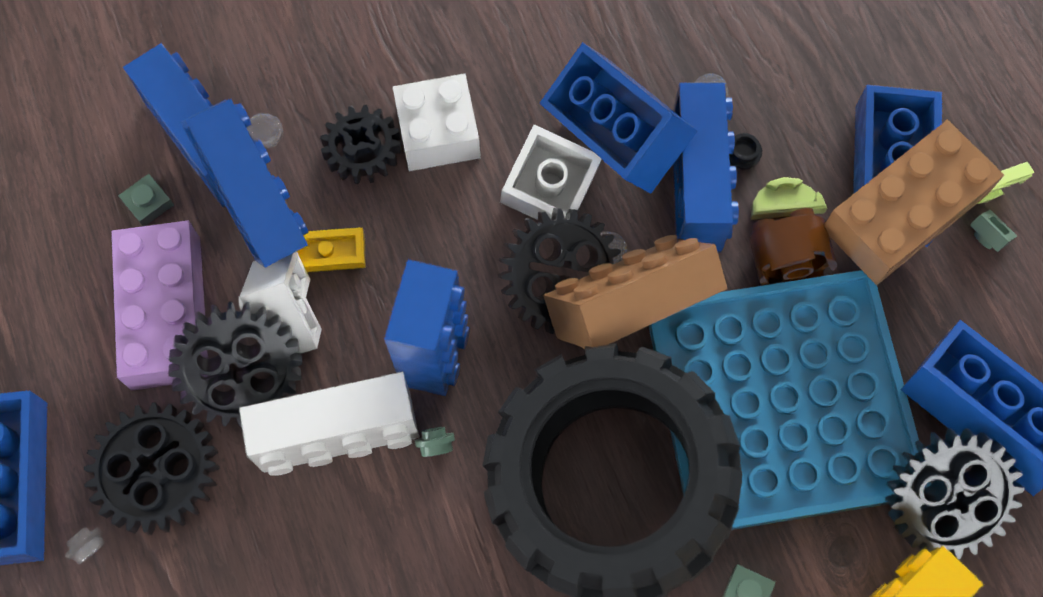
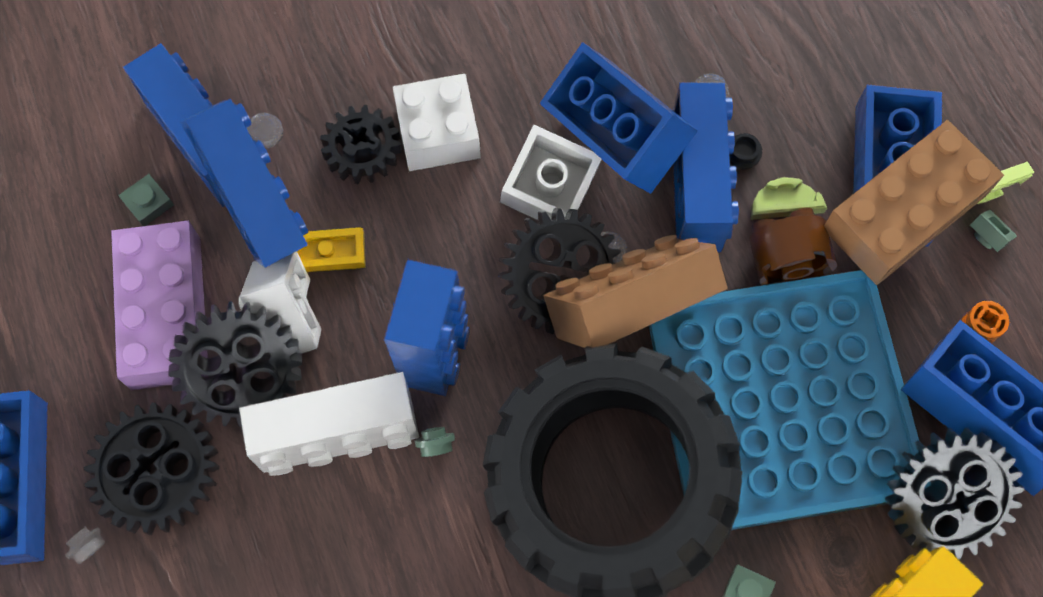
(996, 319): none -> orange wheel

